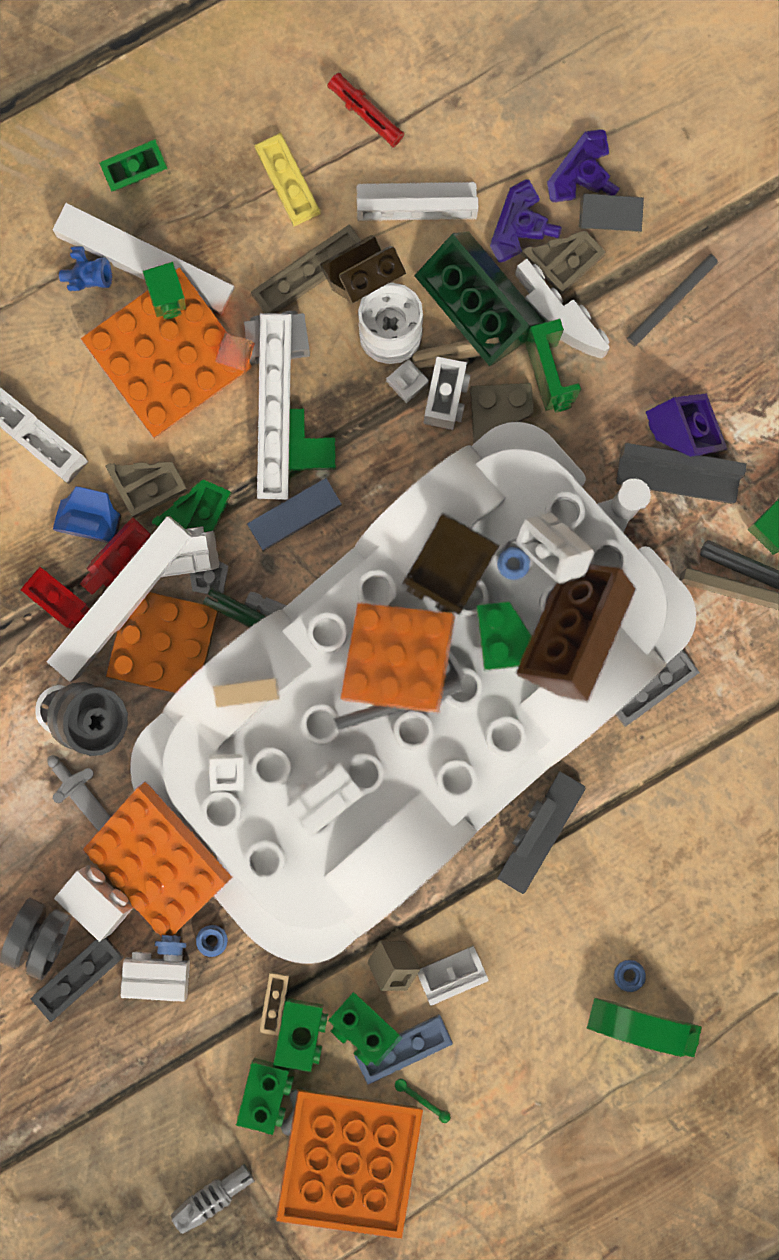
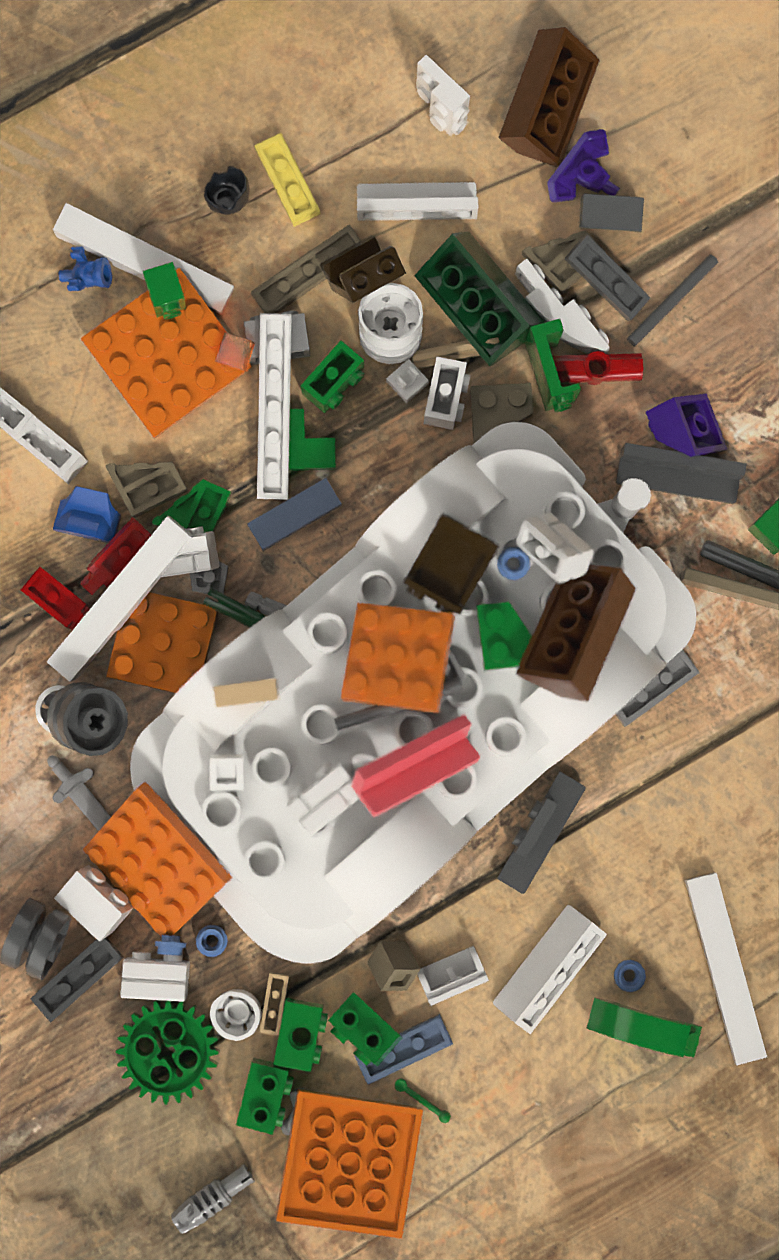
(134, 165): green brick -> none
(141, 1064): none -> green gear
(227, 191): none -> black hair
(236, 1012): none -> white helmet
(332, 377): none -> green brick
(363, 108): red pin -> none
(415, 766): none -> coral panel
(446, 98): none -> white plate
(520, 222): dark purple piece -> none
(549, 96): none -> reddish brown slope
(549, 969): none -> white panel
(607, 278): none -> dark grey plate
(615, 367): none -> red piece
(725, 968): none -> white tile

